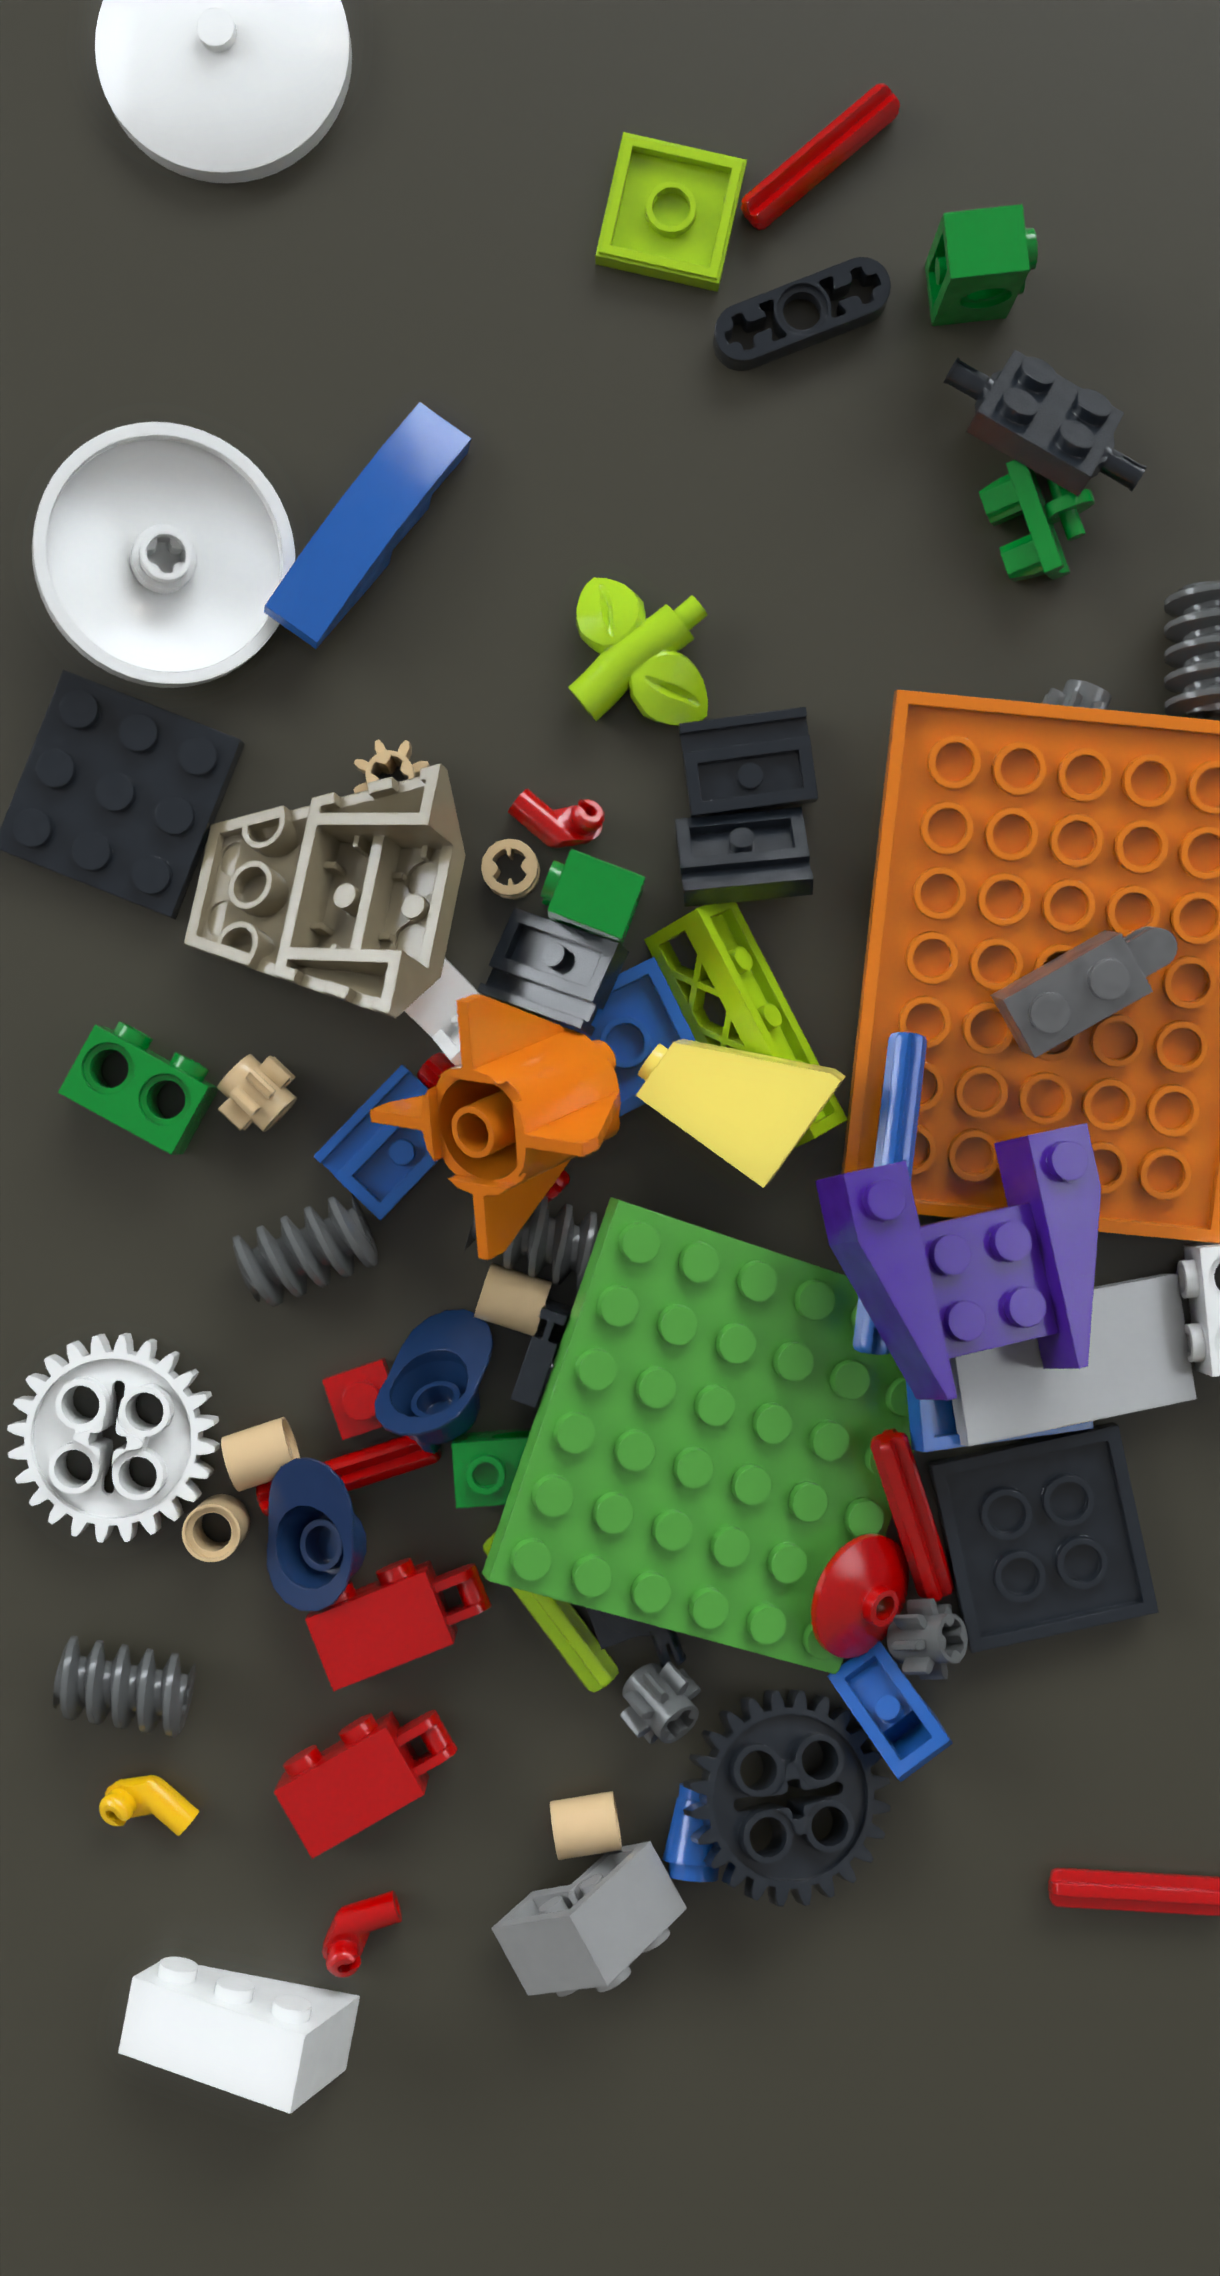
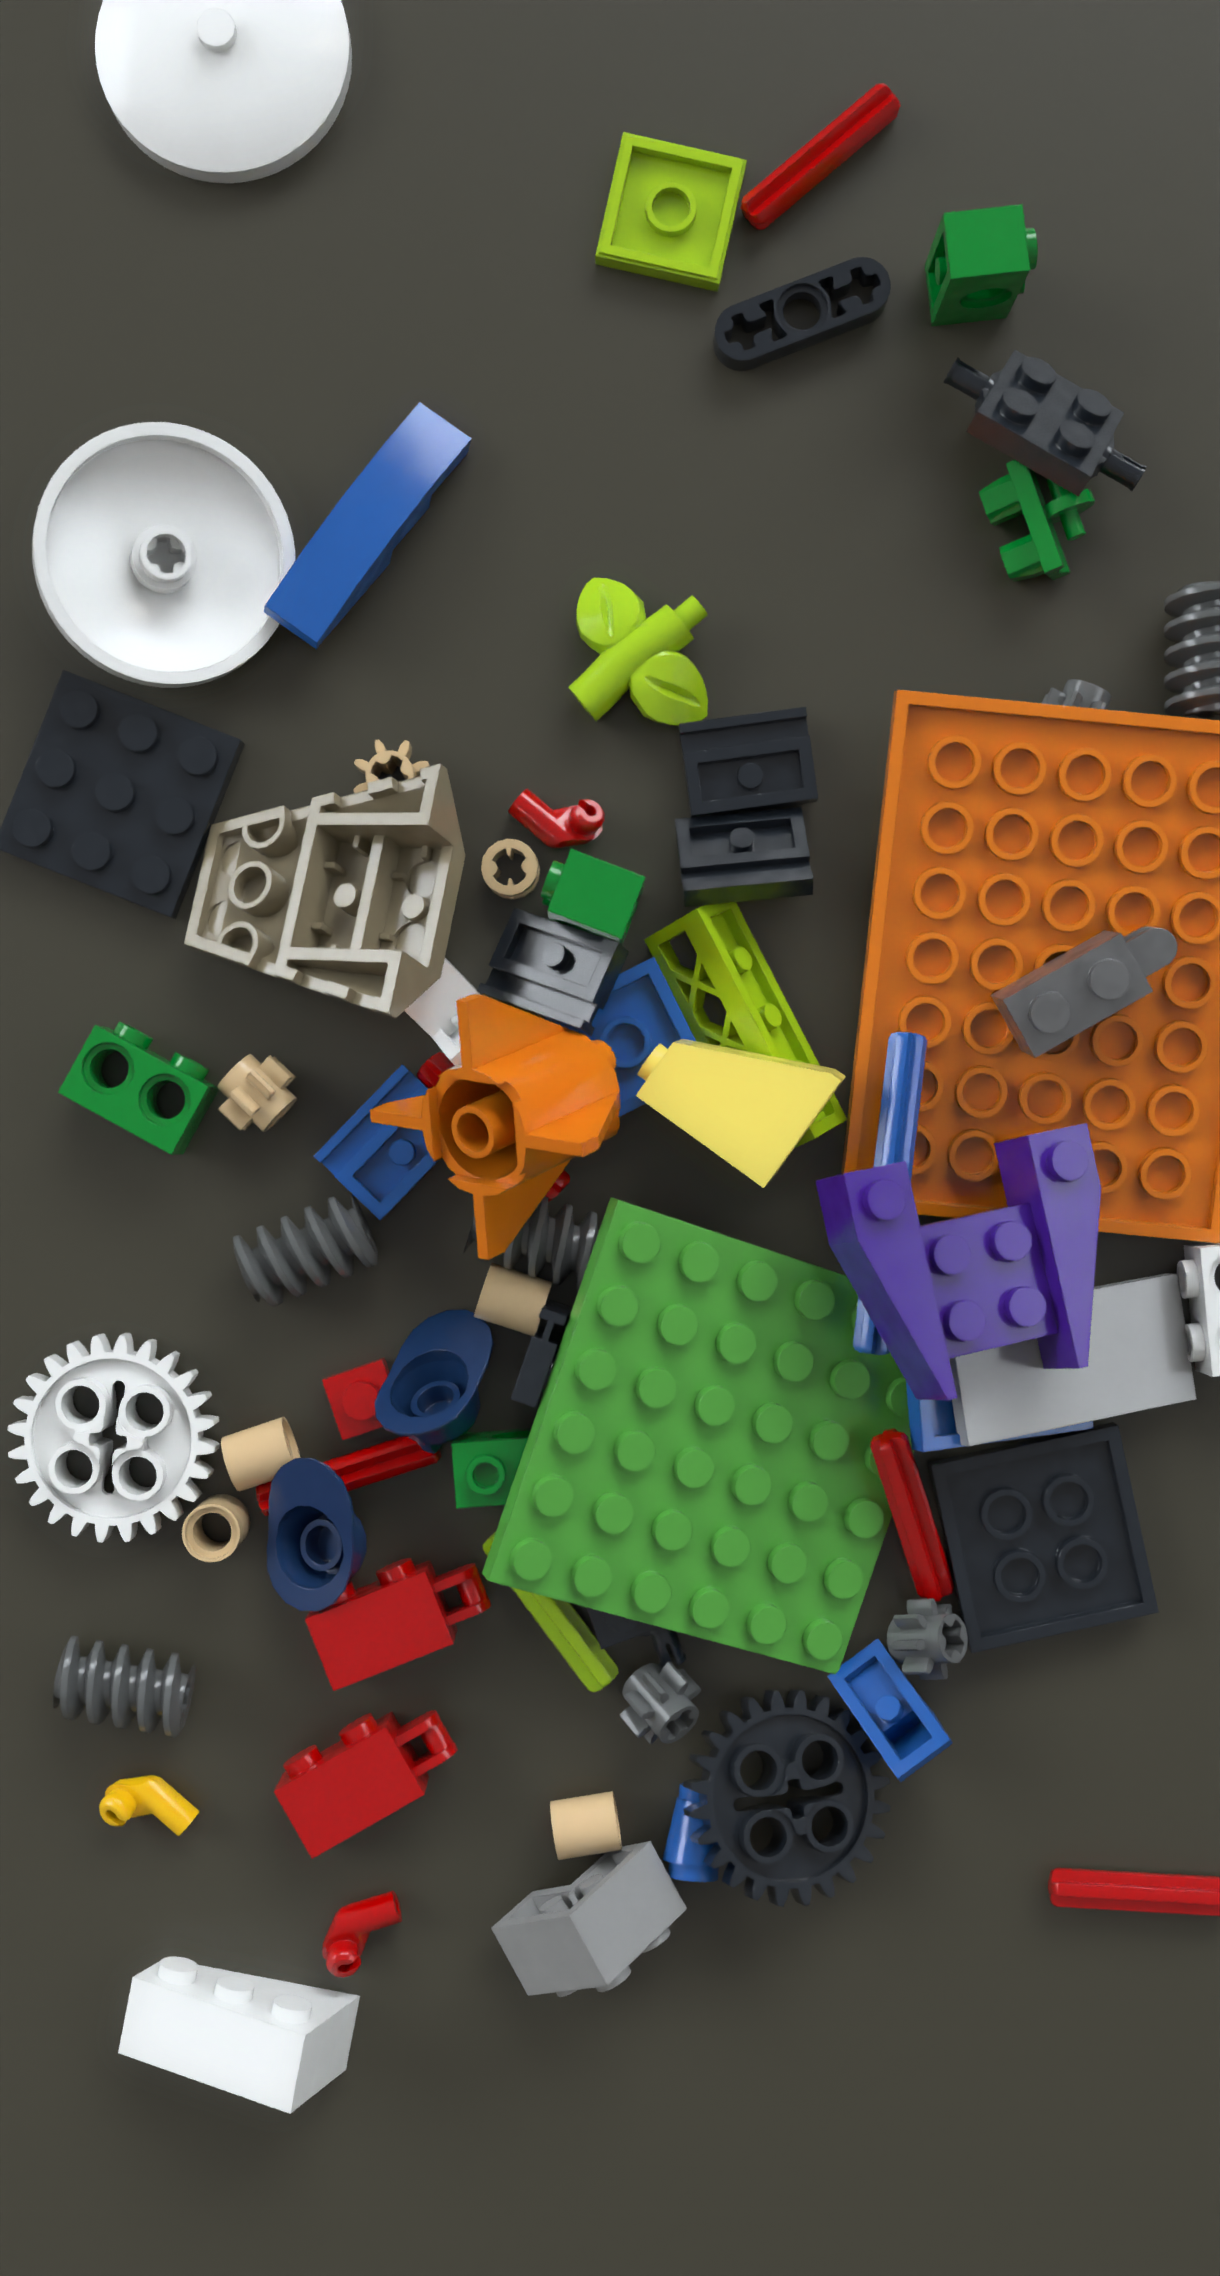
(859, 1595): red dish -> none

